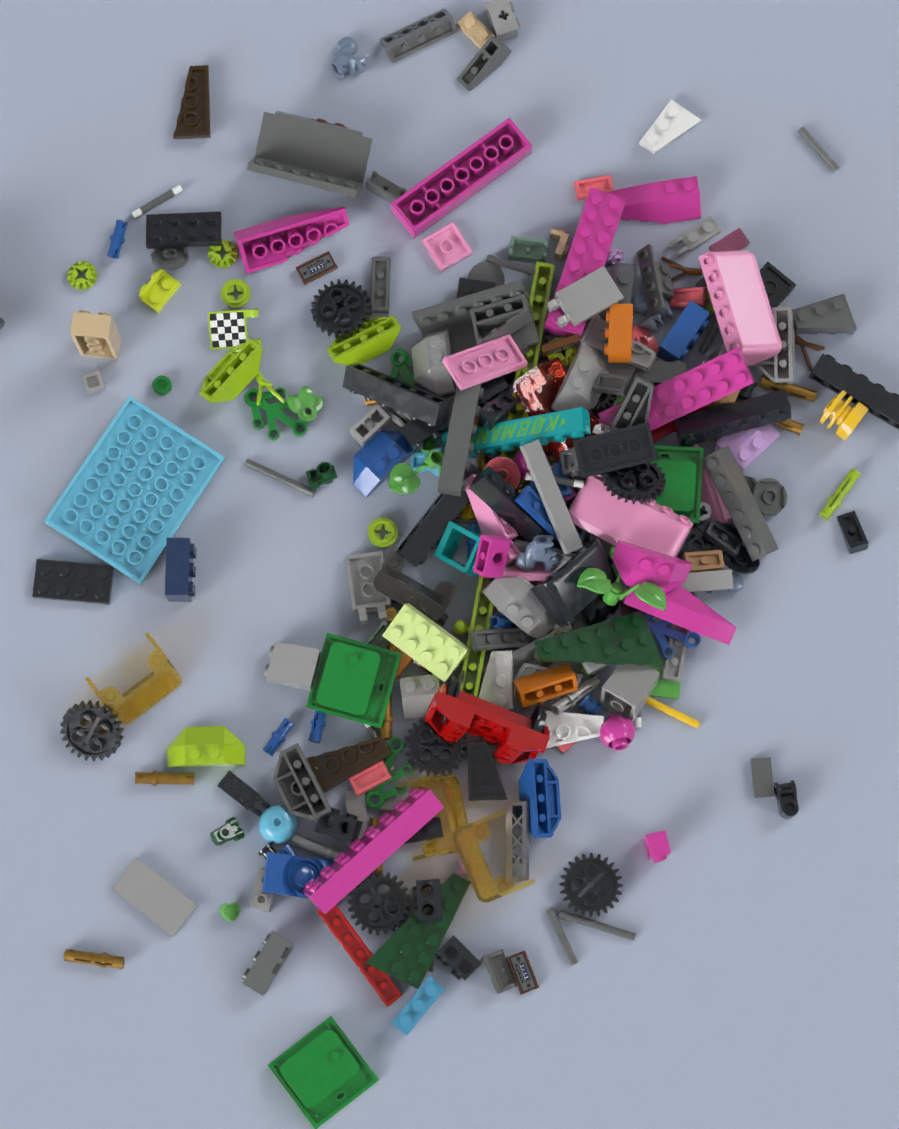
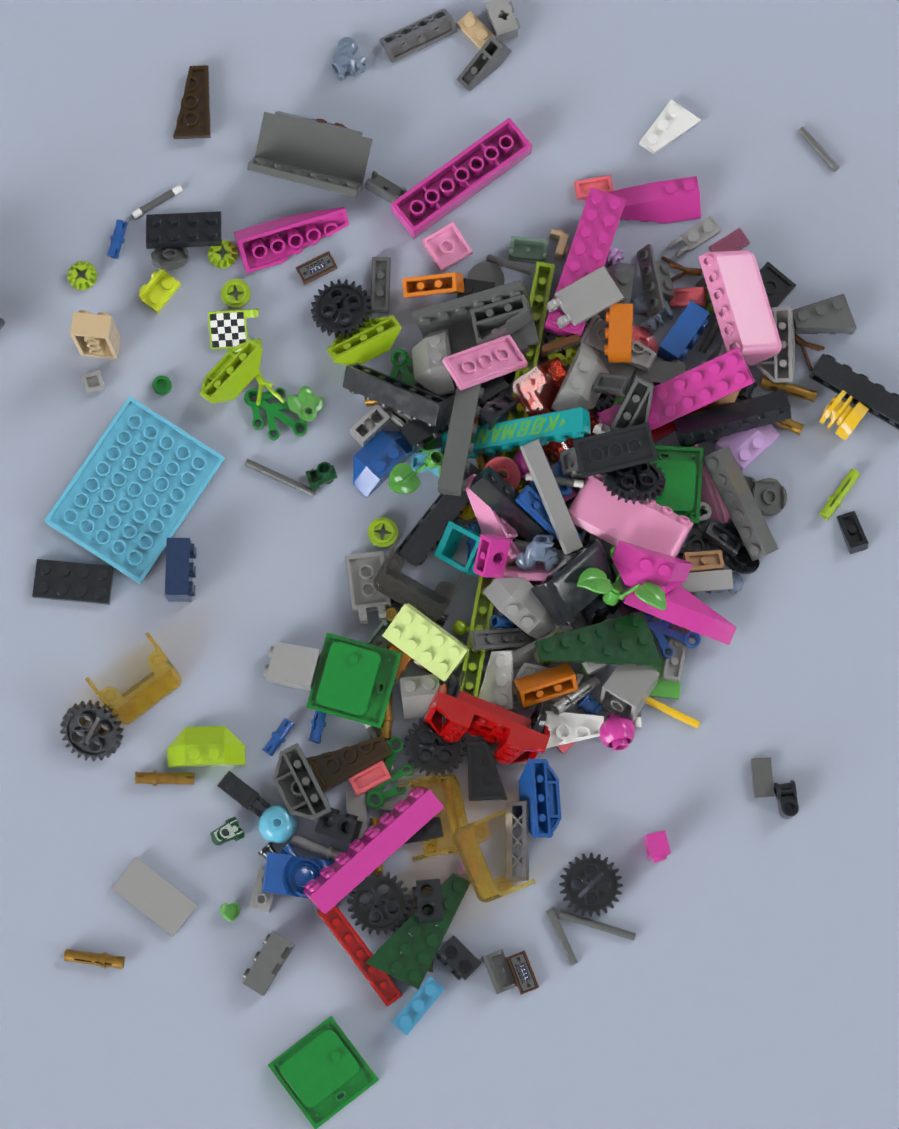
(433, 285): none -> orange brick

